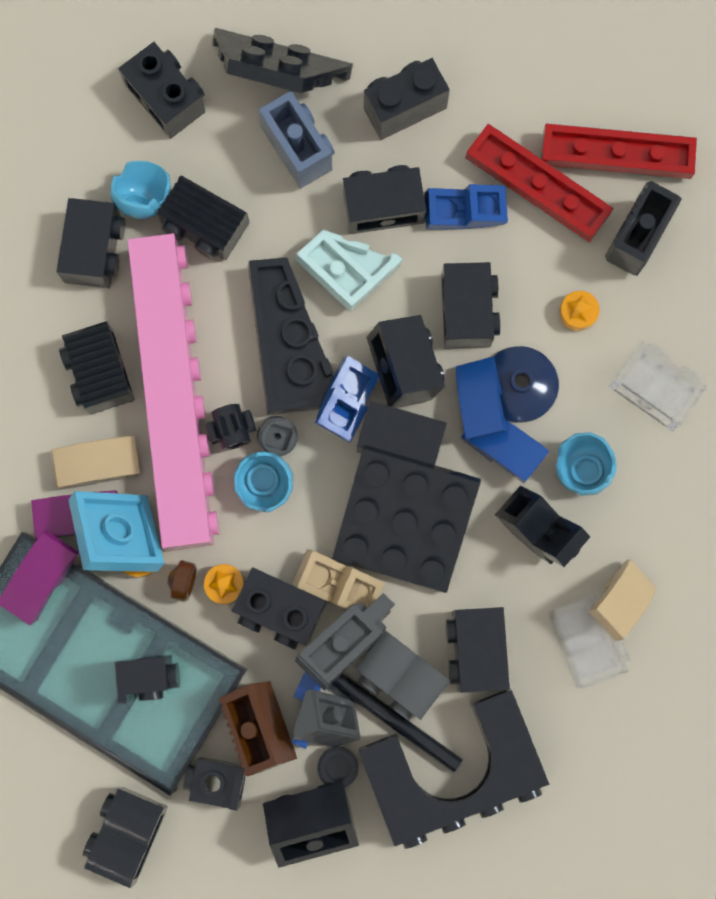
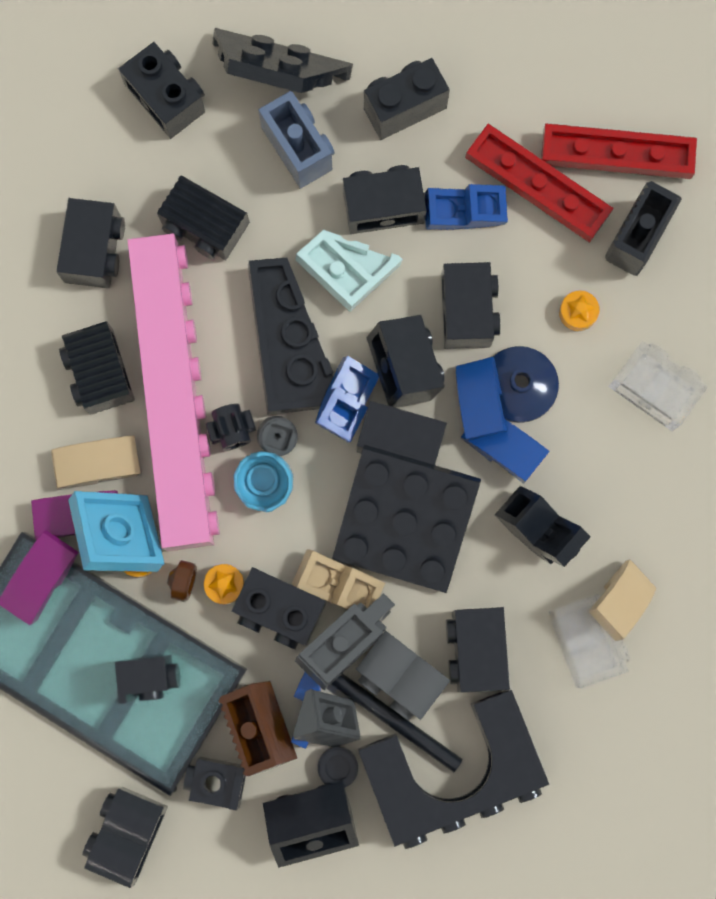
(140, 189): medium azure hair -> none
(585, 464): medium azure hair -> none

